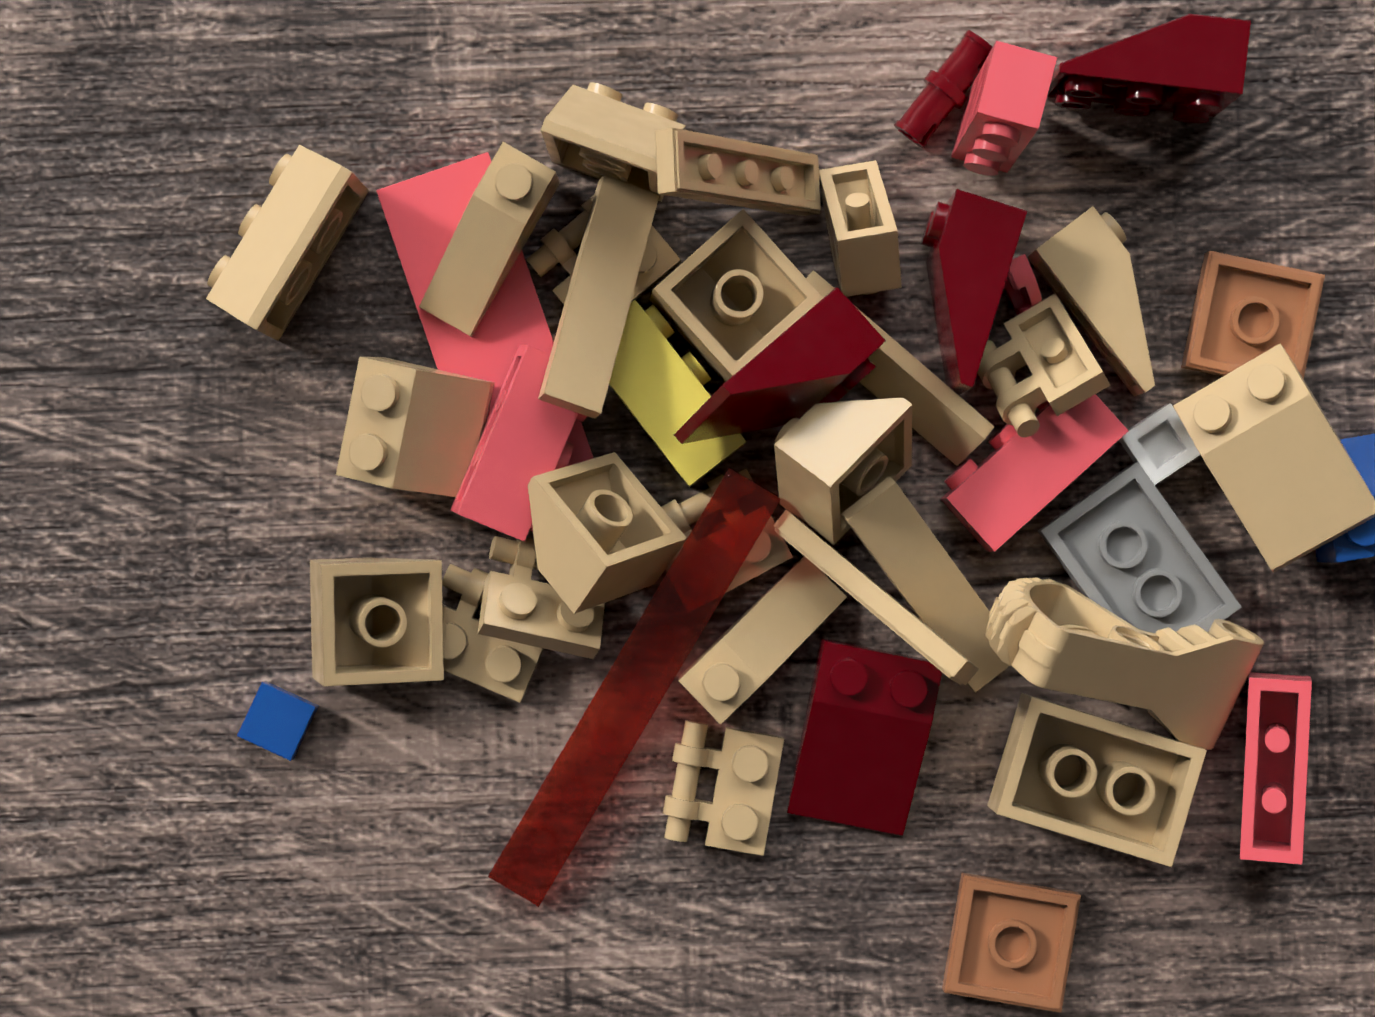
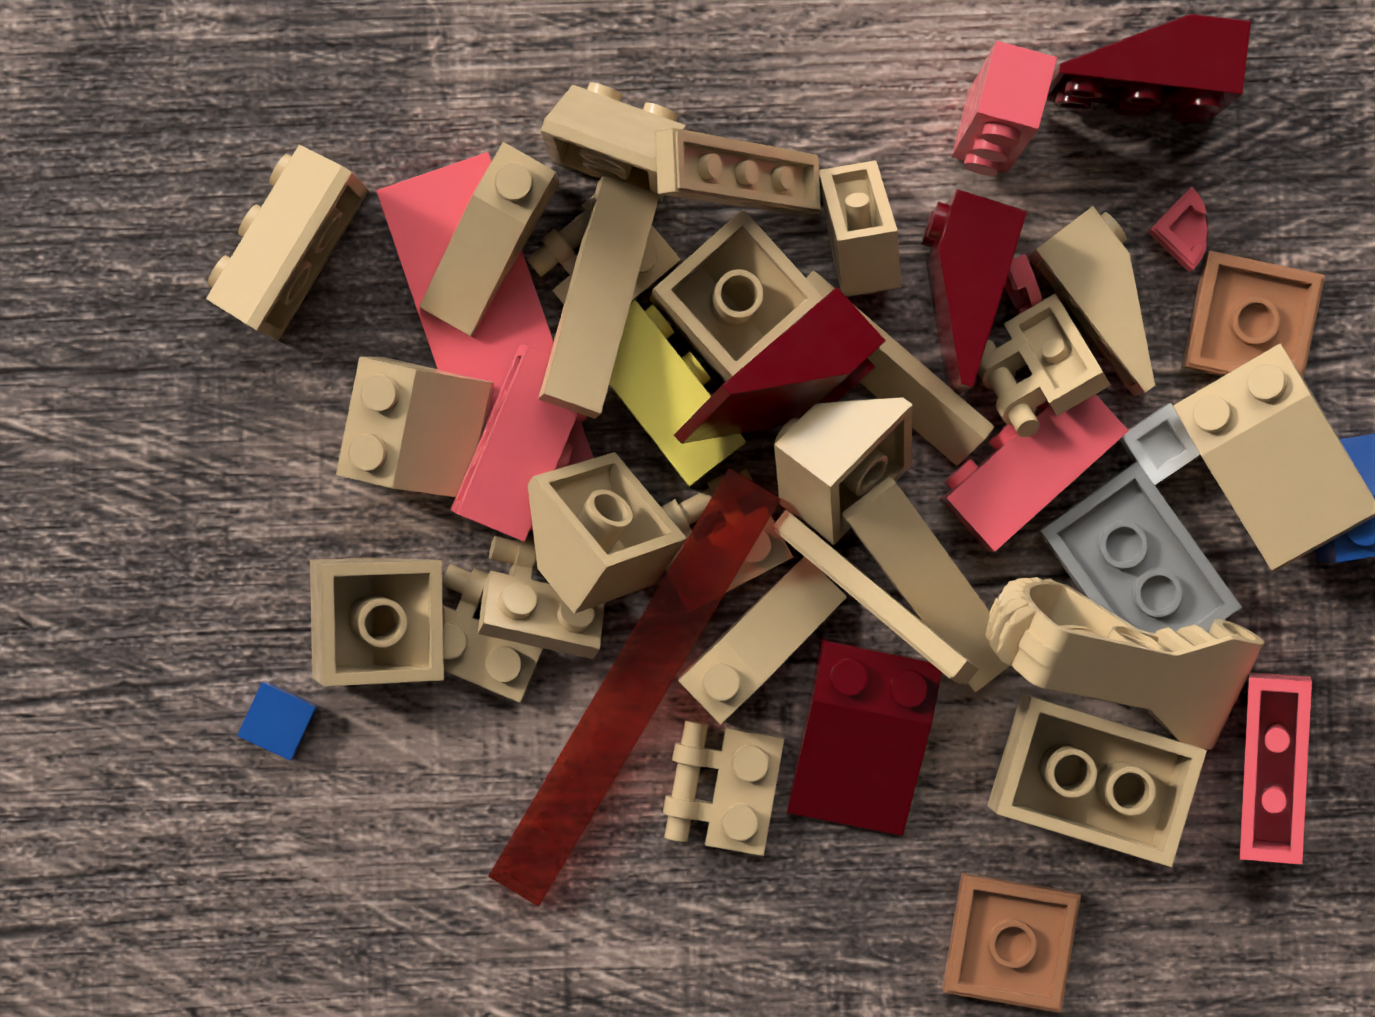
(944, 89): dark red pin -> none
(1183, 230): none -> coral tile

